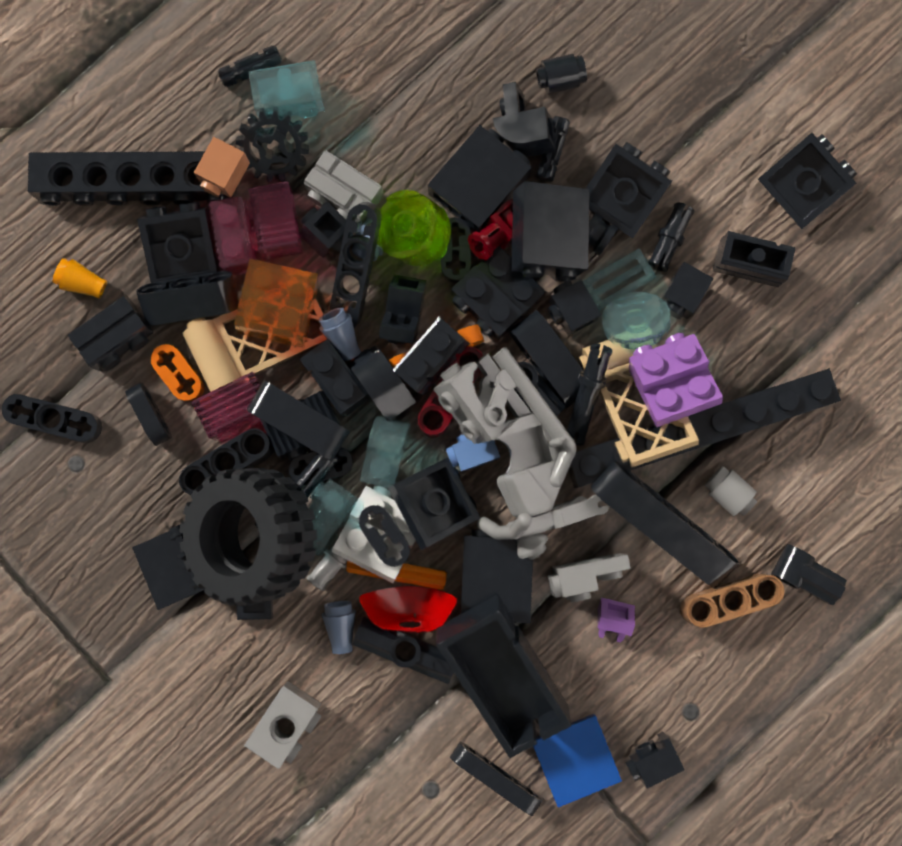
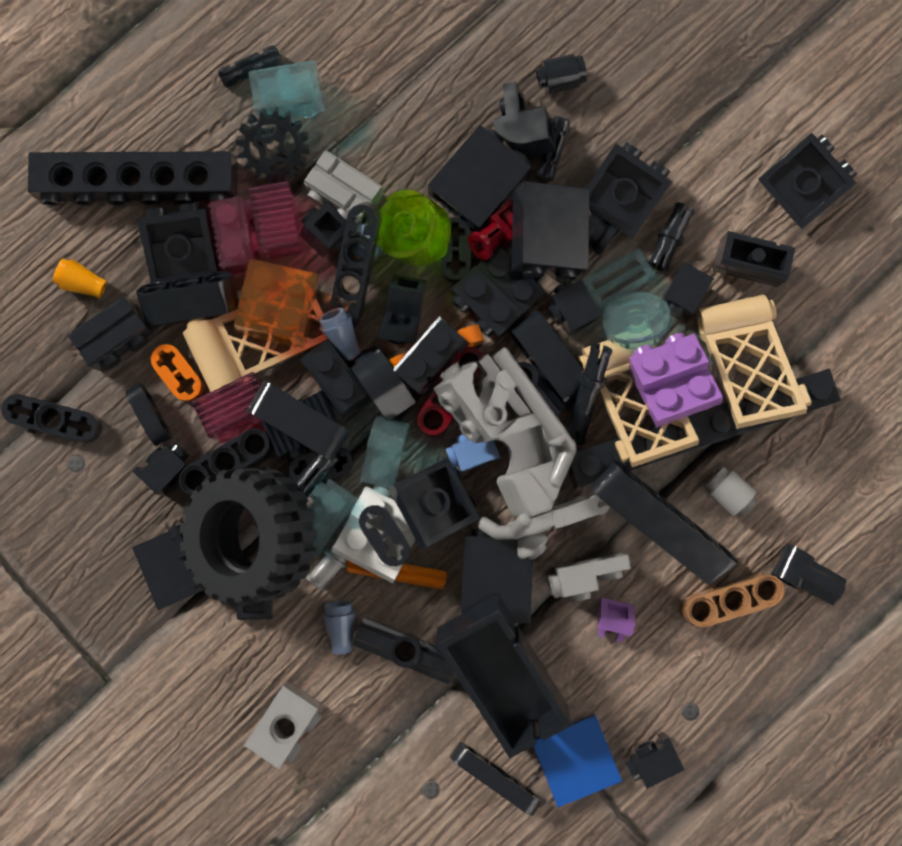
(163, 468): none -> black brick
(221, 168): nougat brick -> none
(398, 605): red piece -> none
(744, 320): none -> tan piece

